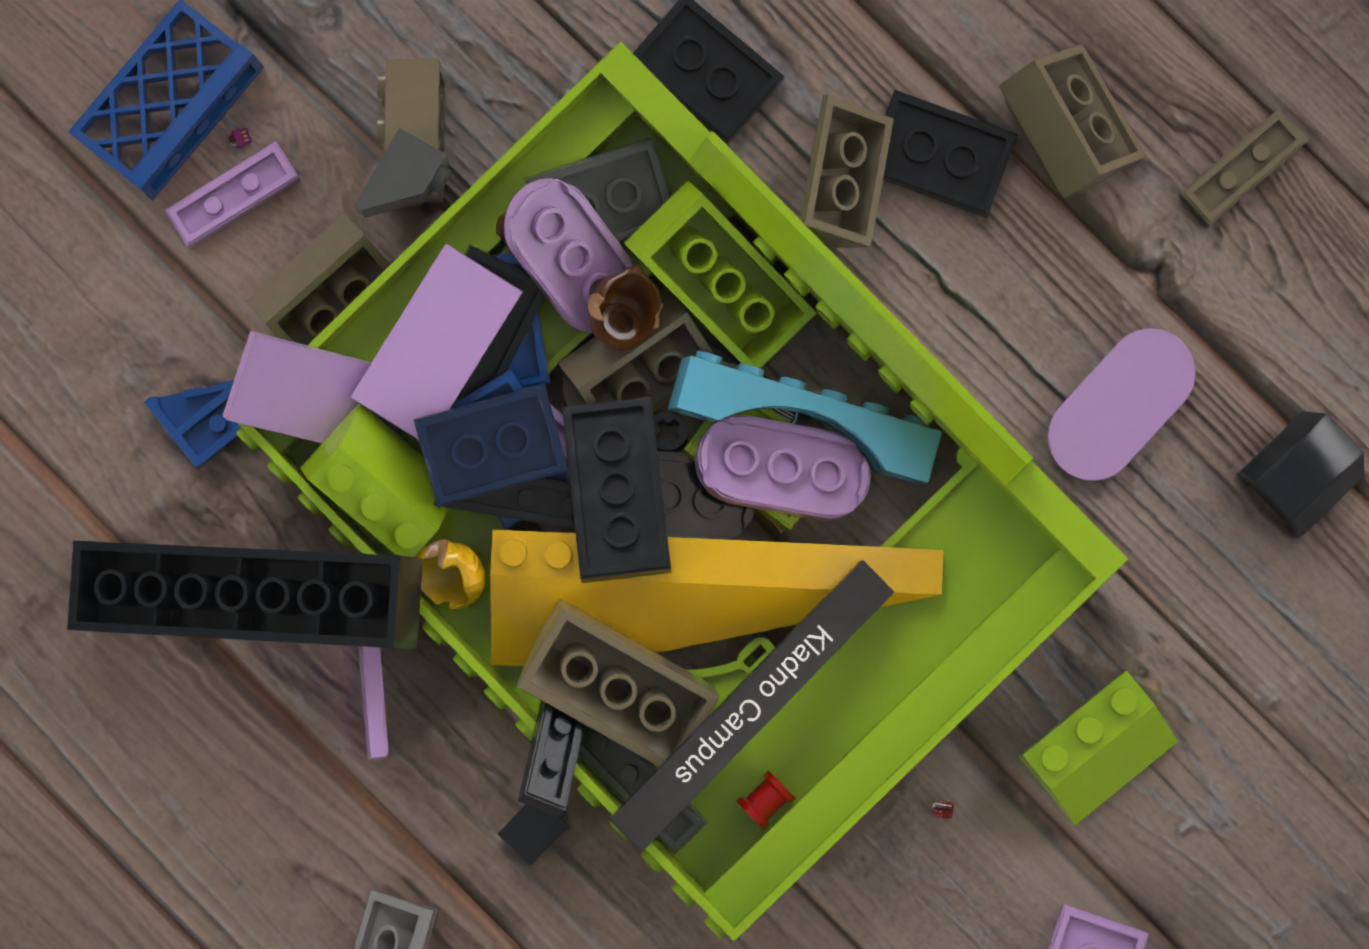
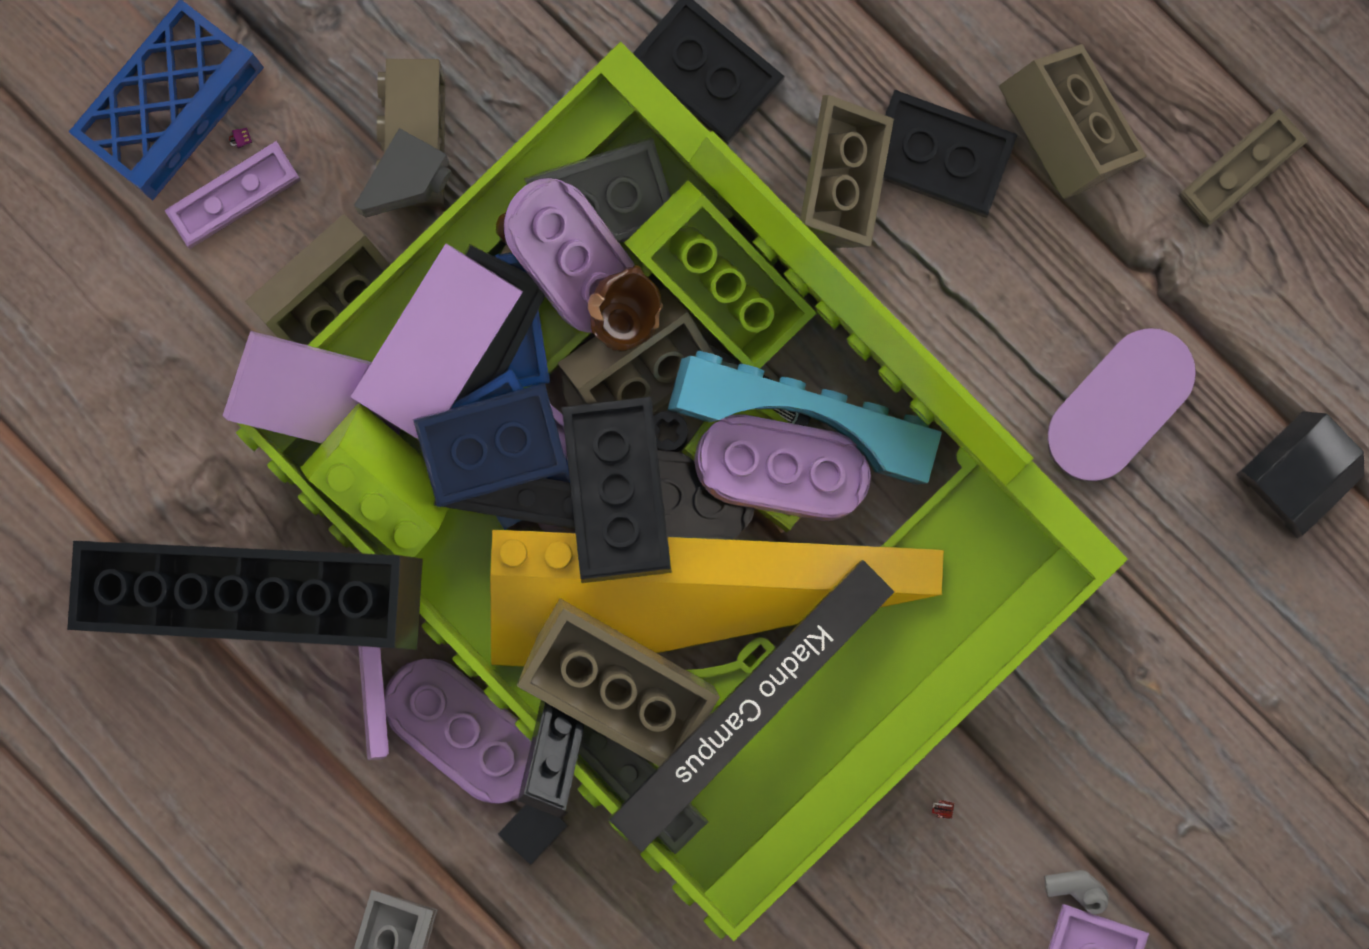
(197, 421): blue wing -> none
(451, 573): yellow hair -> none
(458, 729): none -> lavender tile
(765, 799): red bush -> none
(1081, 886): none -> light grey arm
(1099, 747): lime slope -> none

